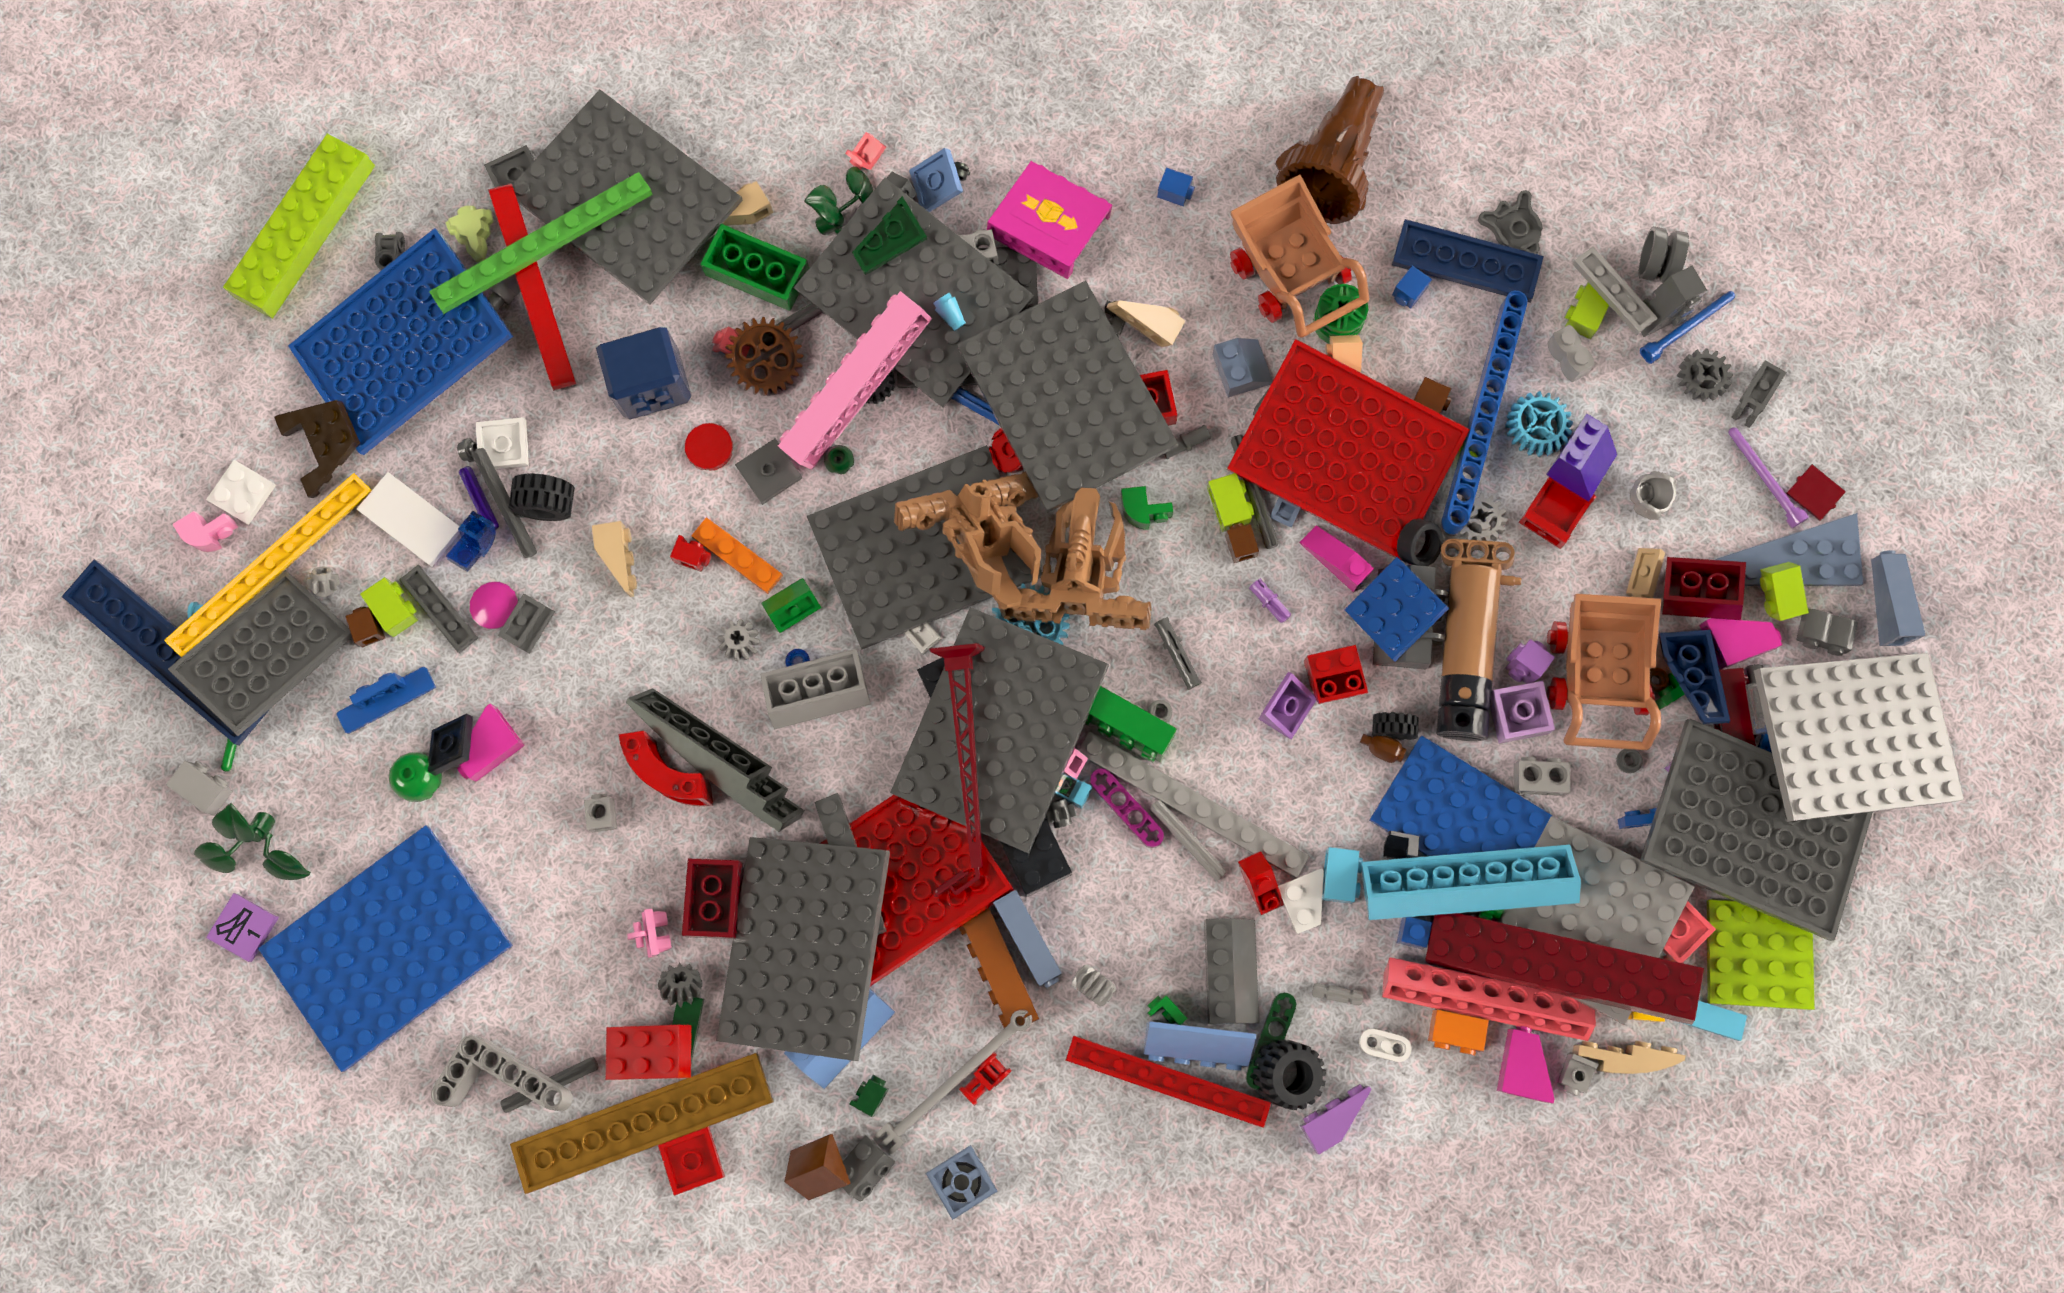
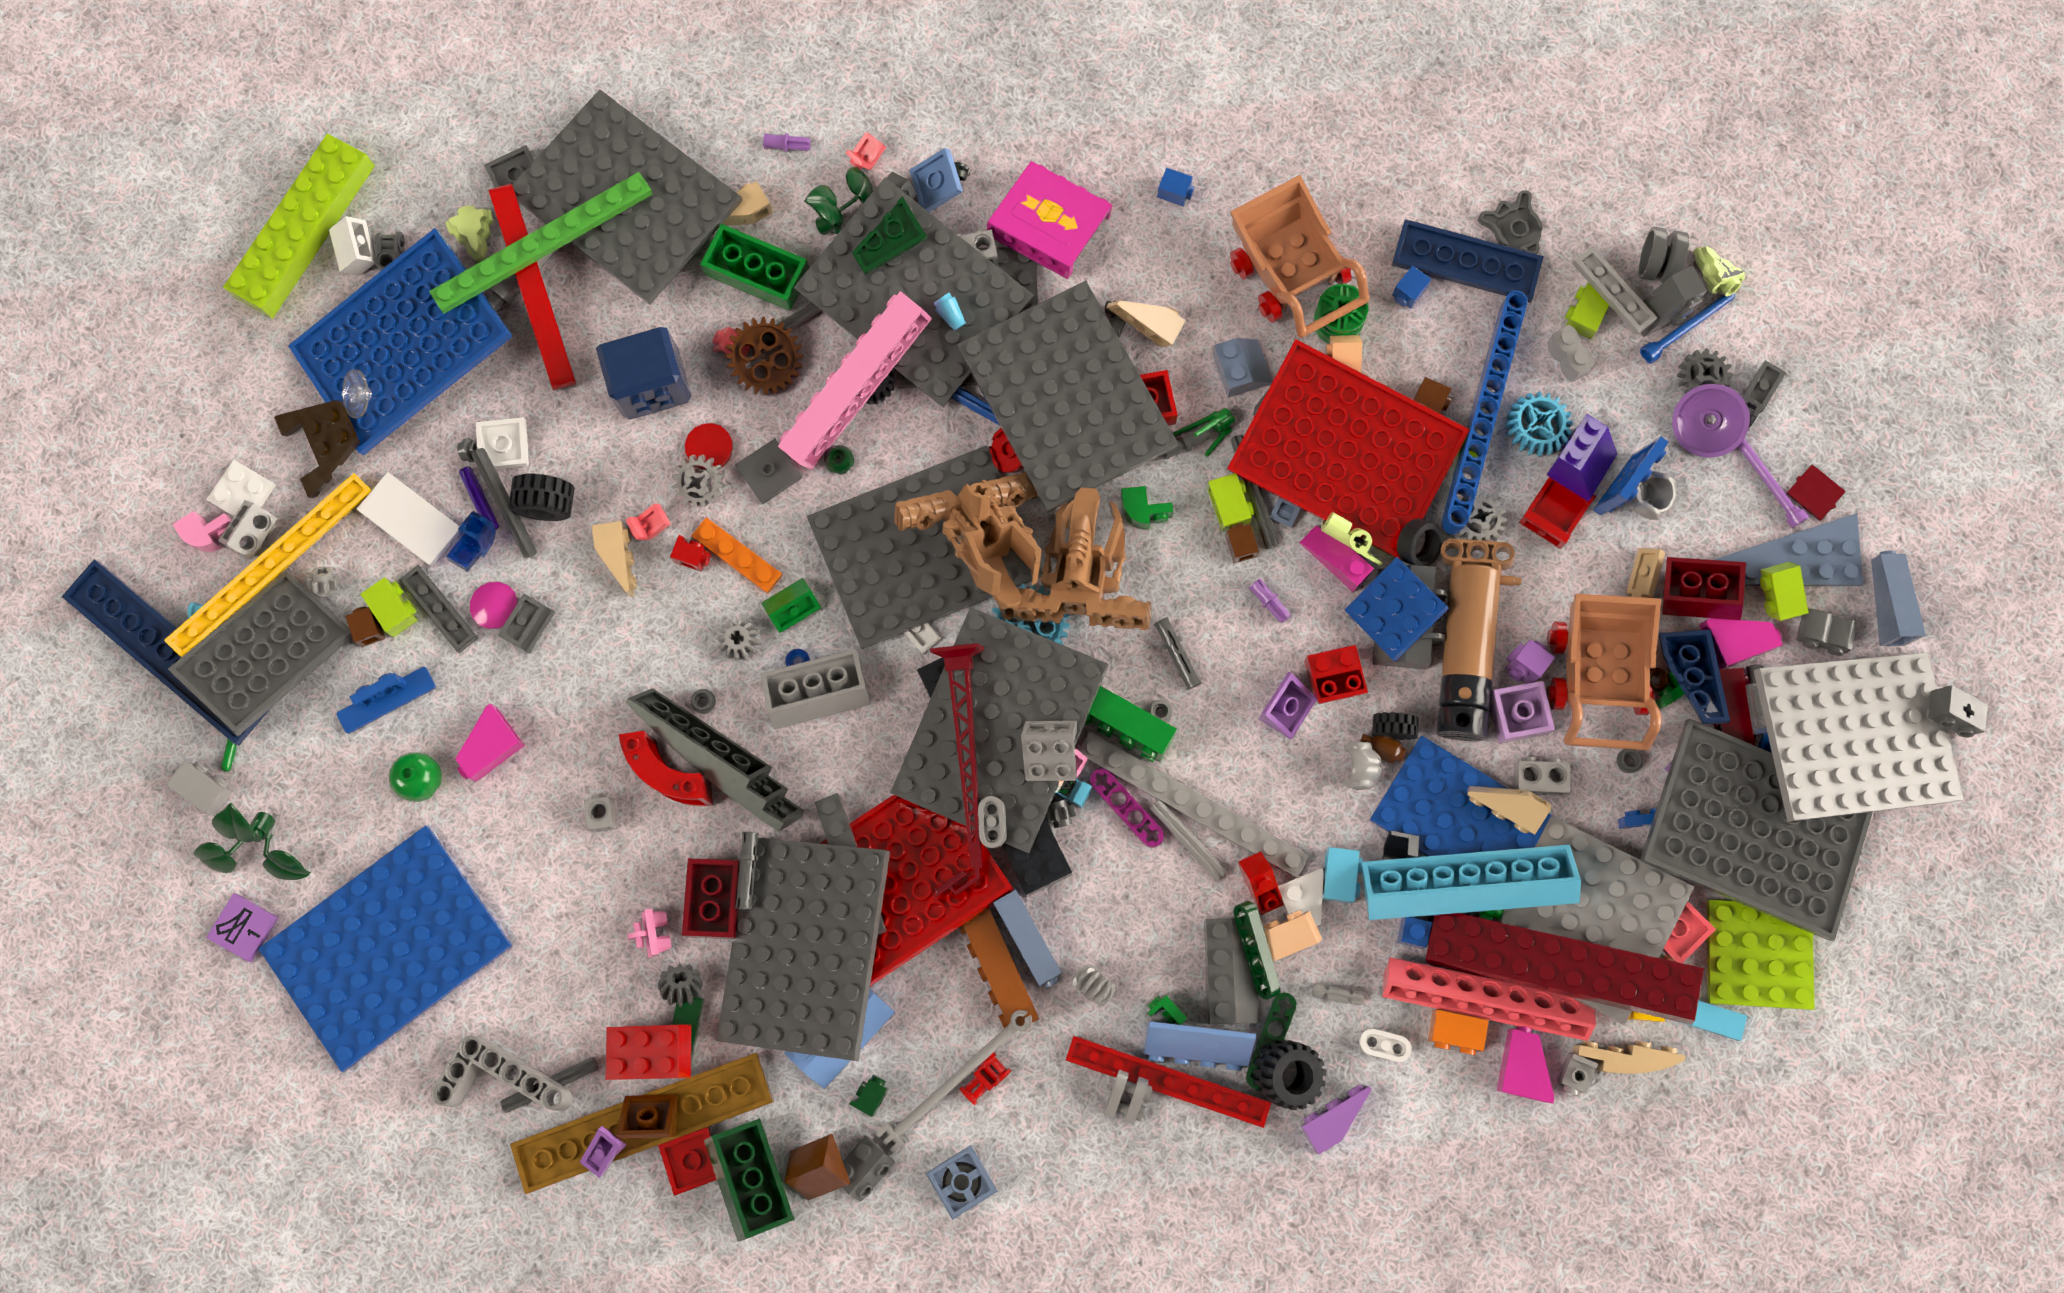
(242, 525): none -> light grey brick
(352, 245): none -> white brick
(355, 393): none -> clear dish
(450, 744): black plate -> none
(602, 1151): none -> medium lavender slope
(648, 523): none -> coral bracket
(648, 1117): none -> reddish brown slope
(699, 694): none -> dark grey plate
(704, 488): none -> light grey gear
(747, 870): none -> dark grey pin
(749, 1180): none -> dark green brick
(786, 142): none -> medium lavender axle
(991, 822): none -> light grey plate
(1049, 750): none -> light grey bracket
(1139, 1091): none -> light grey brick
(1219, 422): none -> green plant
(1249, 923): none -> dark green beam
(1291, 935): none -> light nougat brick
(1336, 153): reddish brown cone -> none
(1339, 529): none -> yellowish green panel
(1365, 766): none -> light grey hair
(1519, 806): none -> tan slope
(1635, 471): none -> blue plate
(1705, 438): none -> medium lavender dish
(1718, 272): none -> yellowish green rock
(1958, 711): none -> dark grey brick

